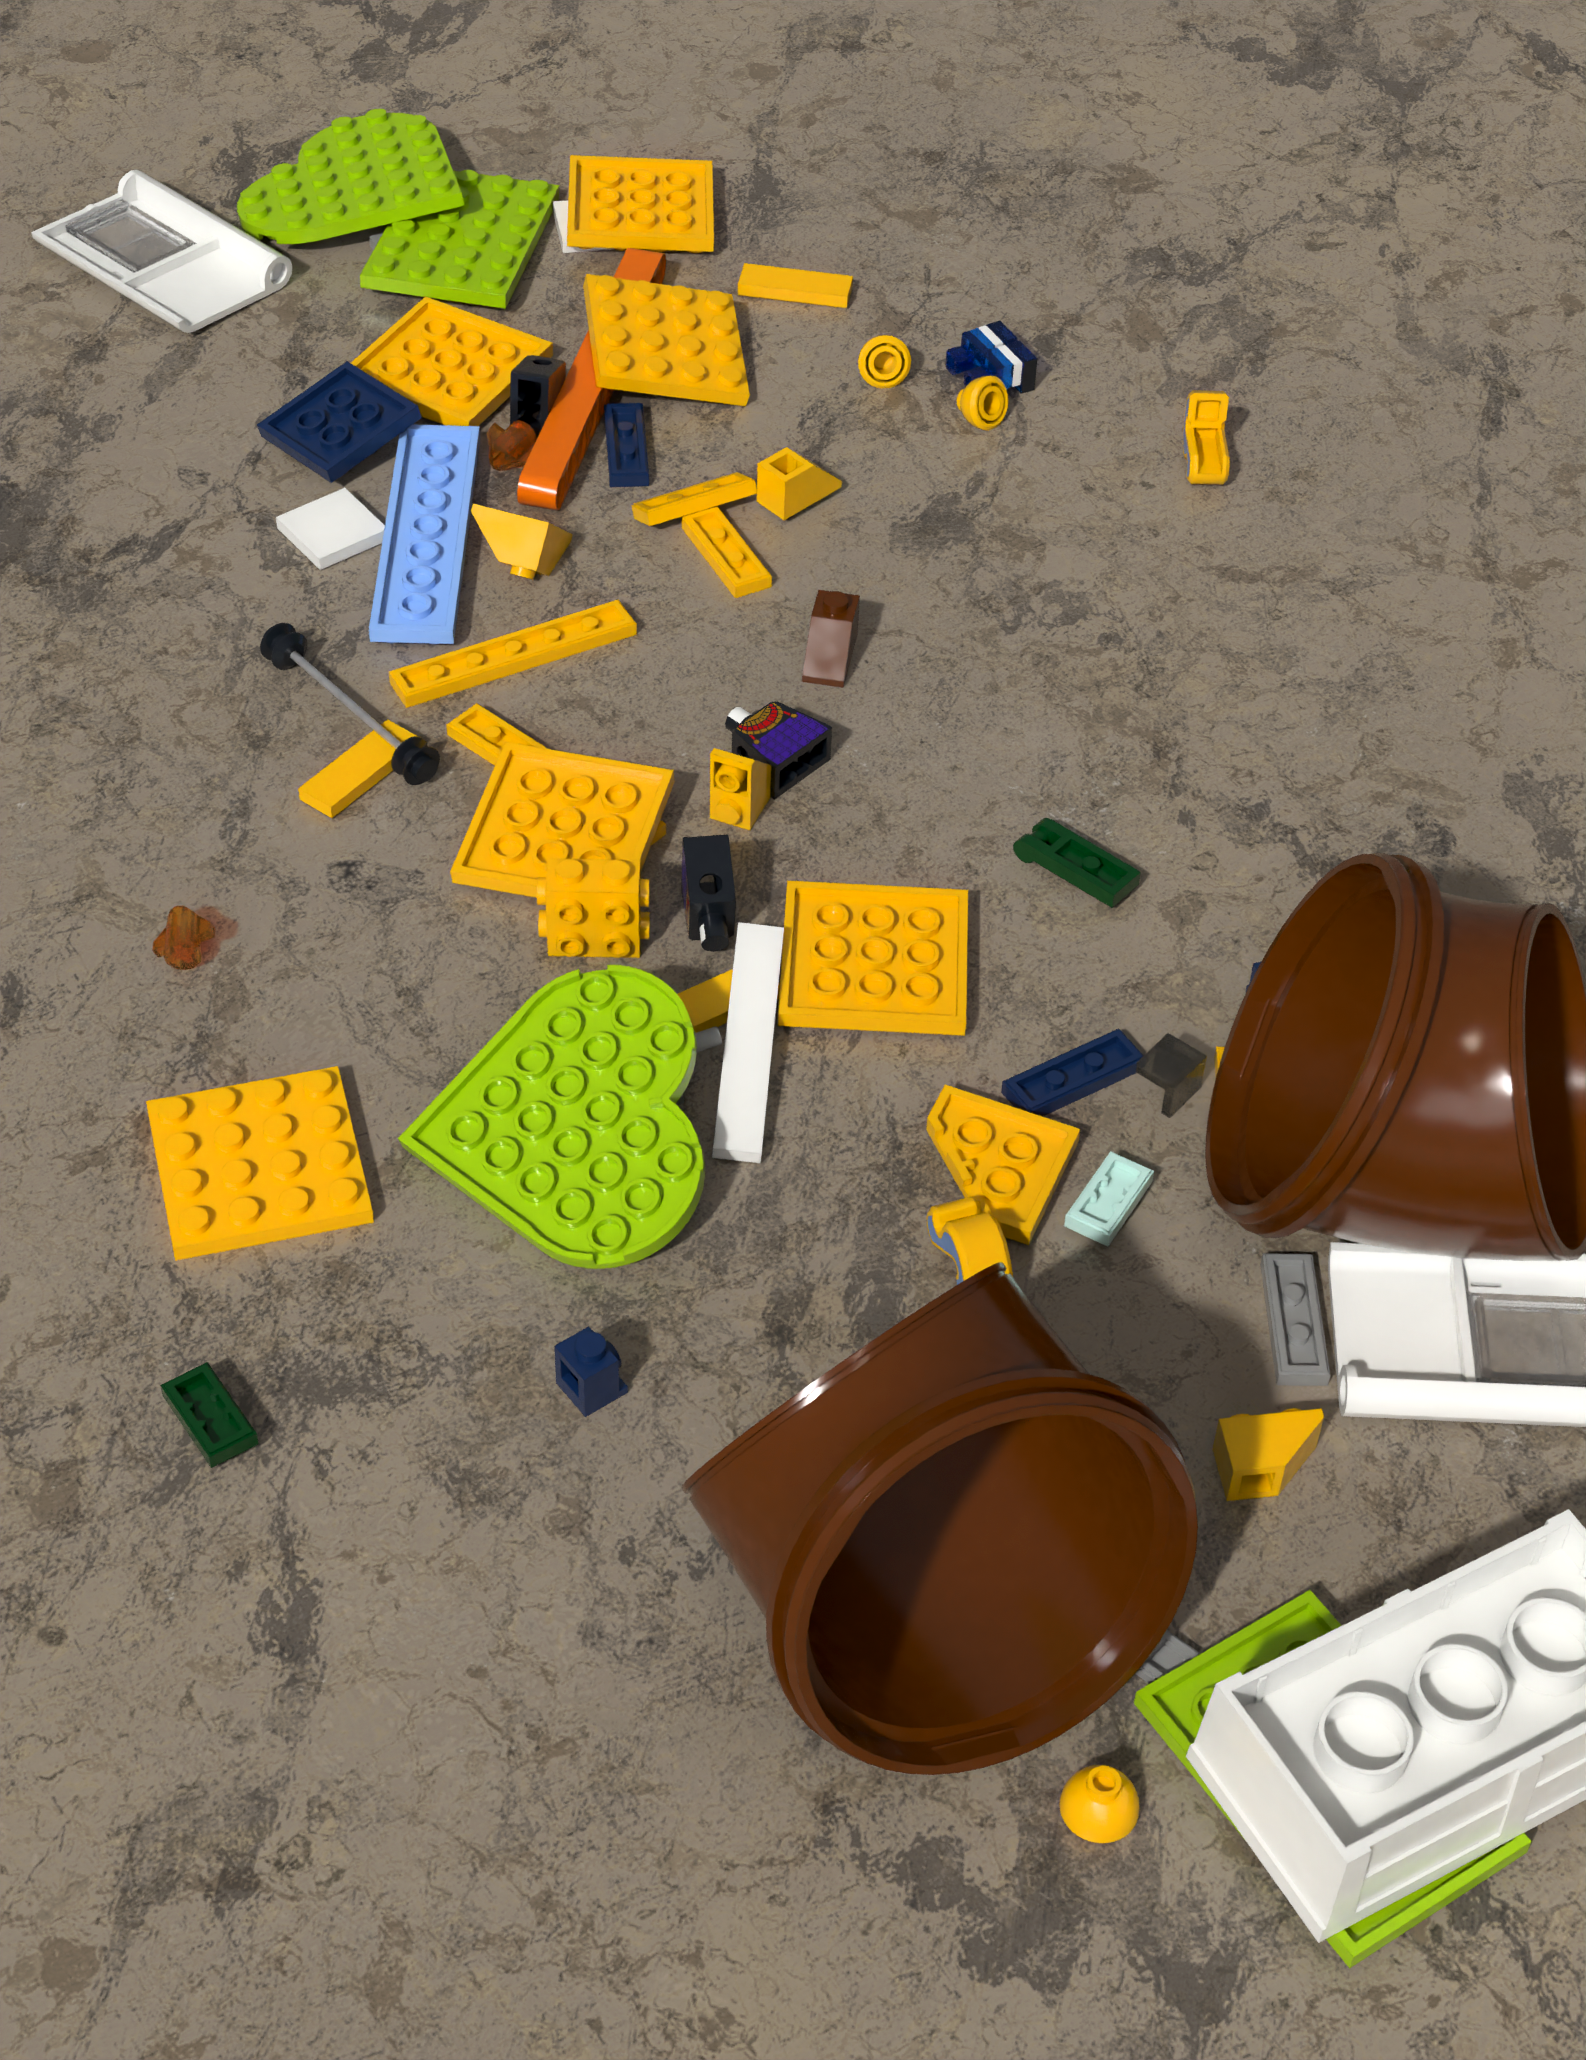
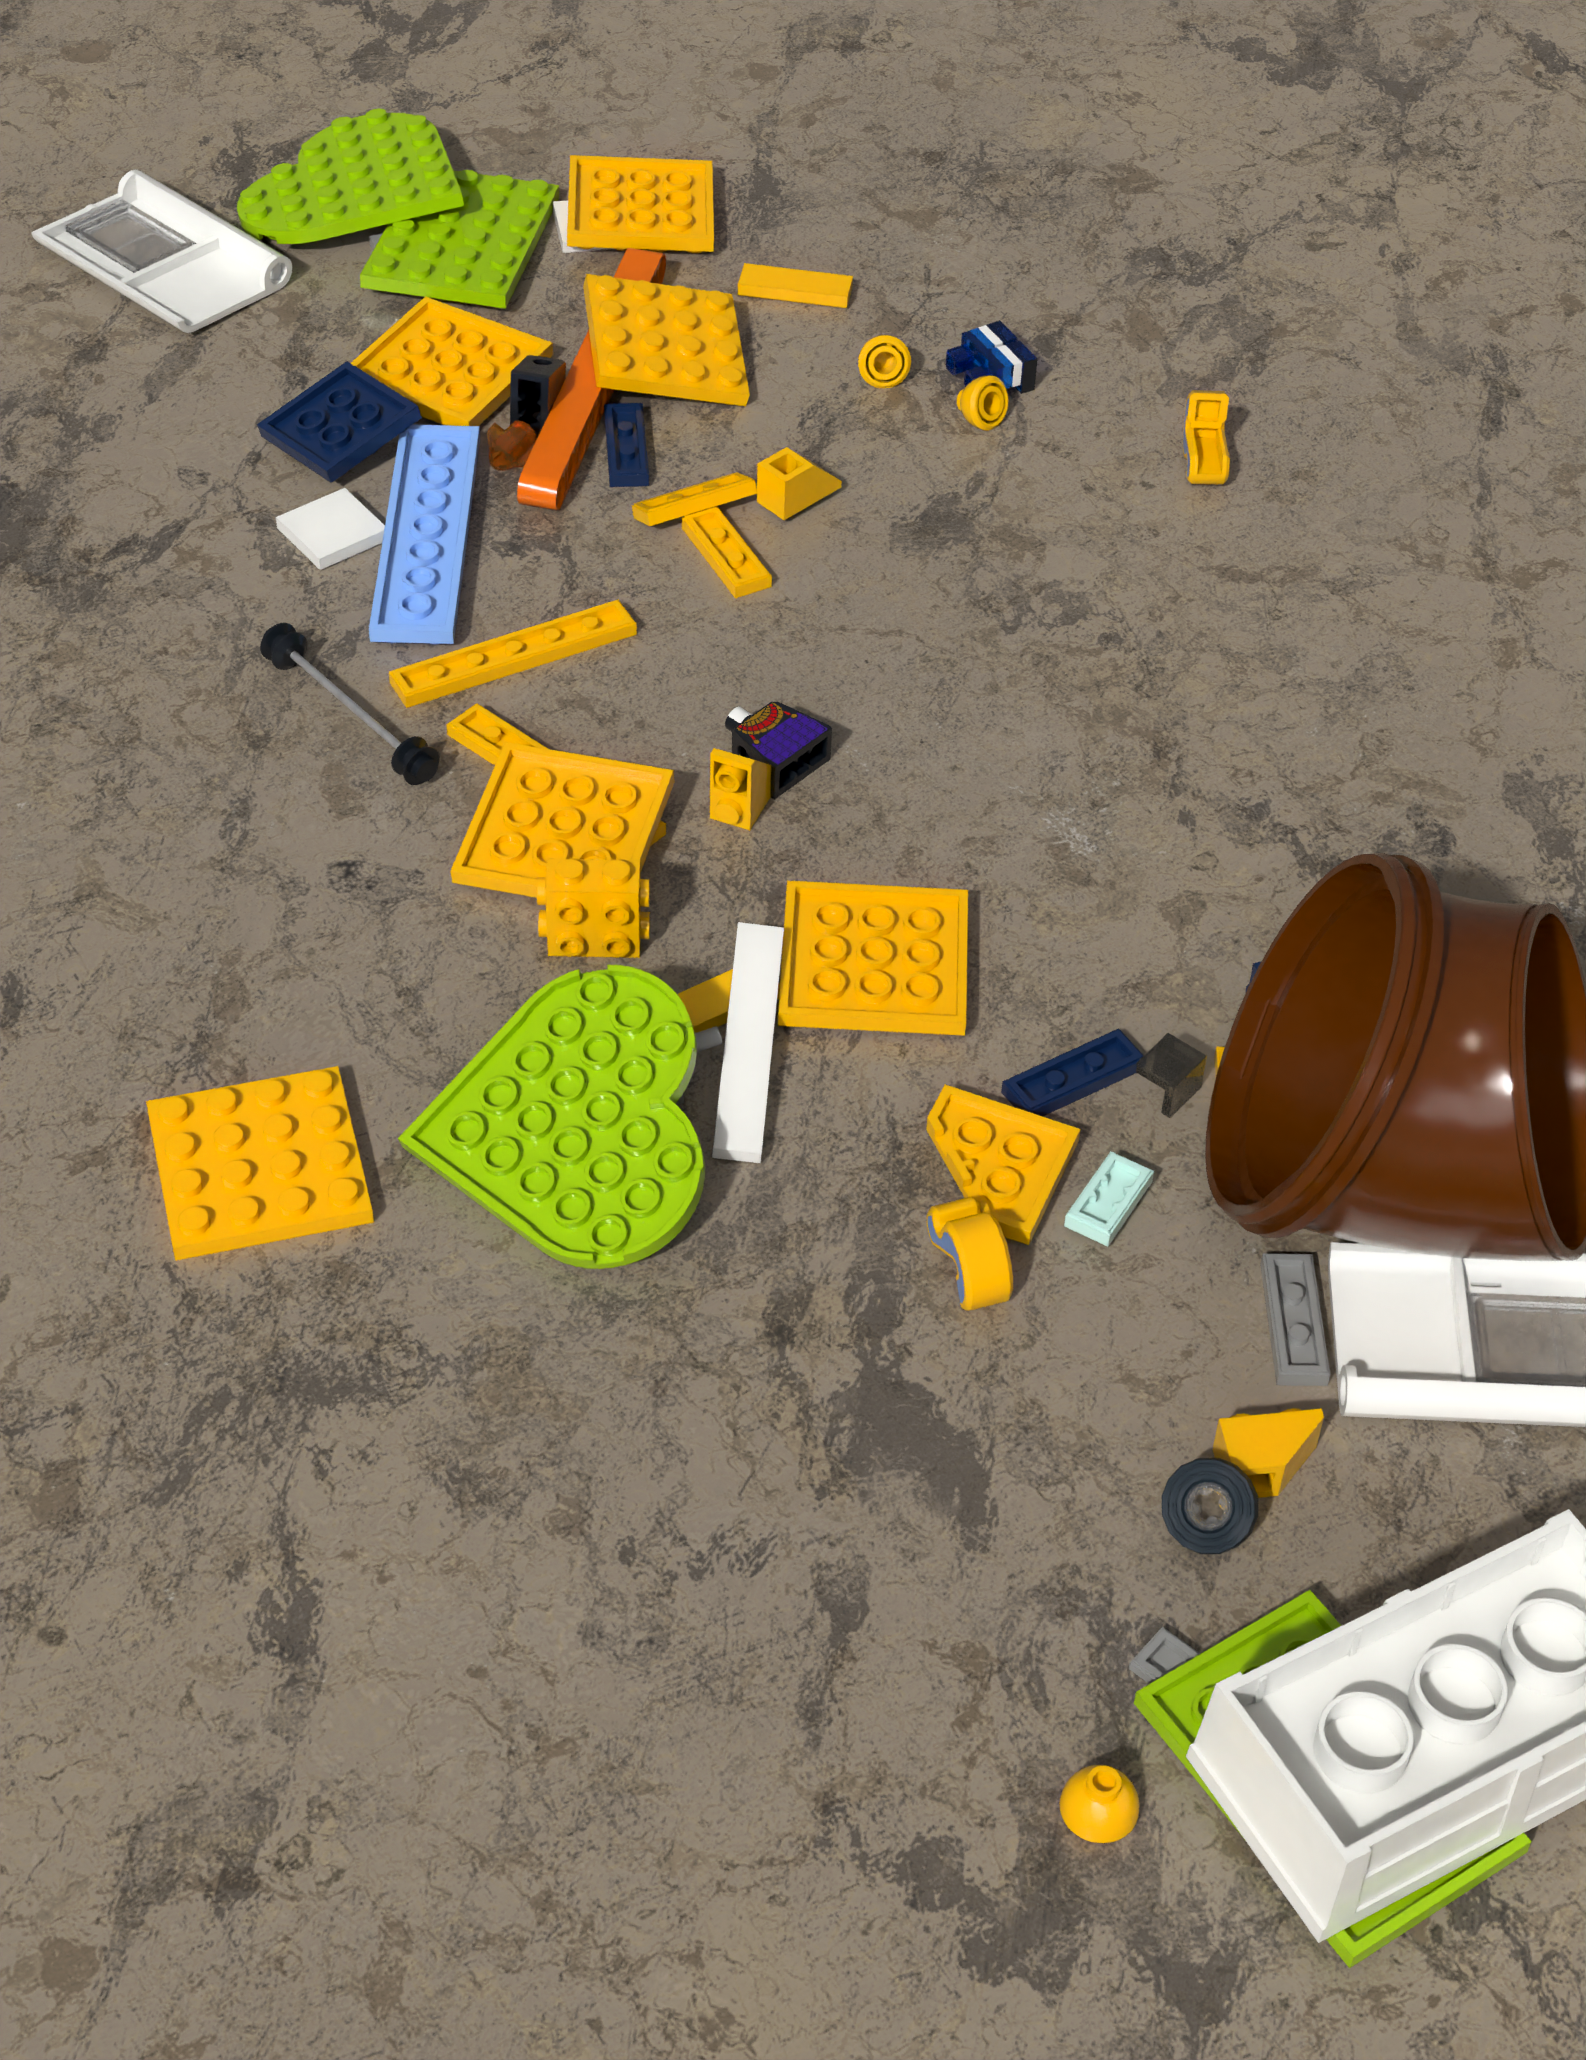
(183, 938): clear orange piece -> none
(209, 1414): dark green plate -> none
(352, 772): yellow tile -> none
(522, 542): yellow slope -> none
(594, 1365): dark blue brick -> none
(708, 905): black torso -> none
(831, 638): reddish brown slope -> none
(956, 1536): reddish brown piece -> none
(1077, 861): dark green plate -> none
(1182, 1510): none -> black bush

